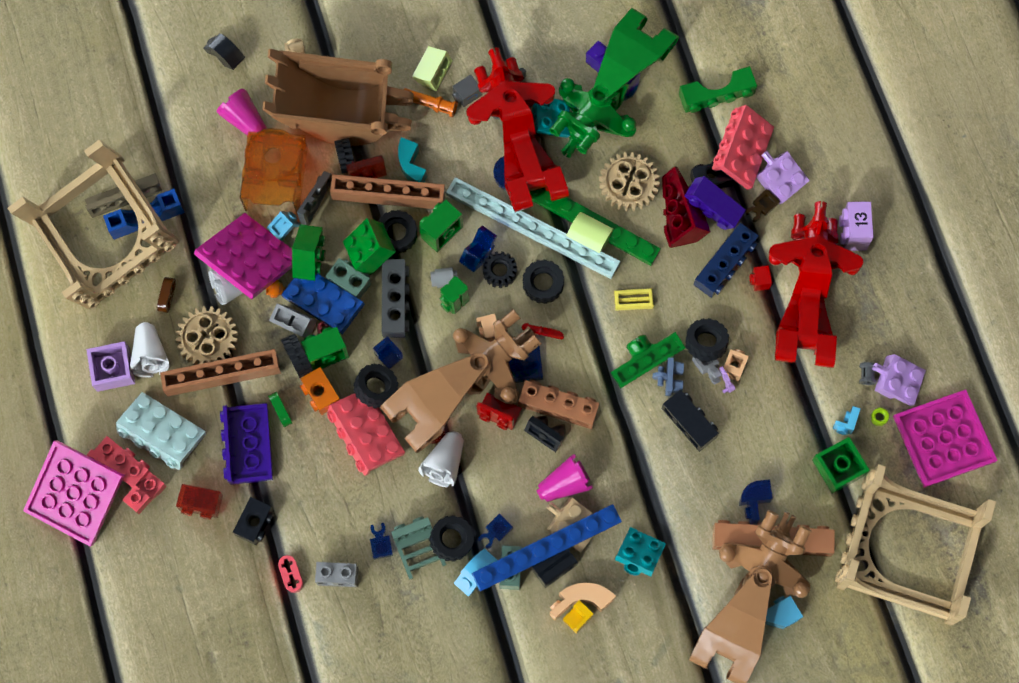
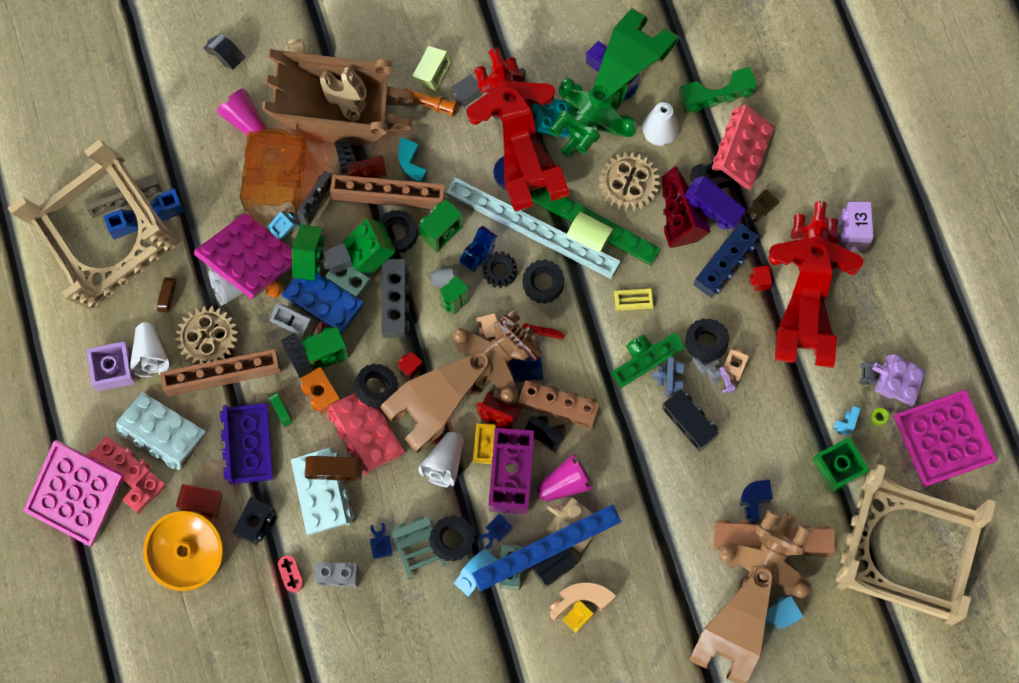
(183, 550): none -> light orange dish
(321, 501): none -> light aqua bracket
(333, 468): none -> reddish brown beam
(336, 259): none -> dark grey brick
(346, 93): none -> tan piece
(388, 352): clear blue panel -> none
(410, 365): none -> red plate
(484, 443): none -> yellow plate
(511, 491): none -> magenta plate
(519, 336): none -> reddish brown hinge
(639, 552): teal plate -> none
(661, 125): none -> white cone
(781, 176): lavender plate -> none

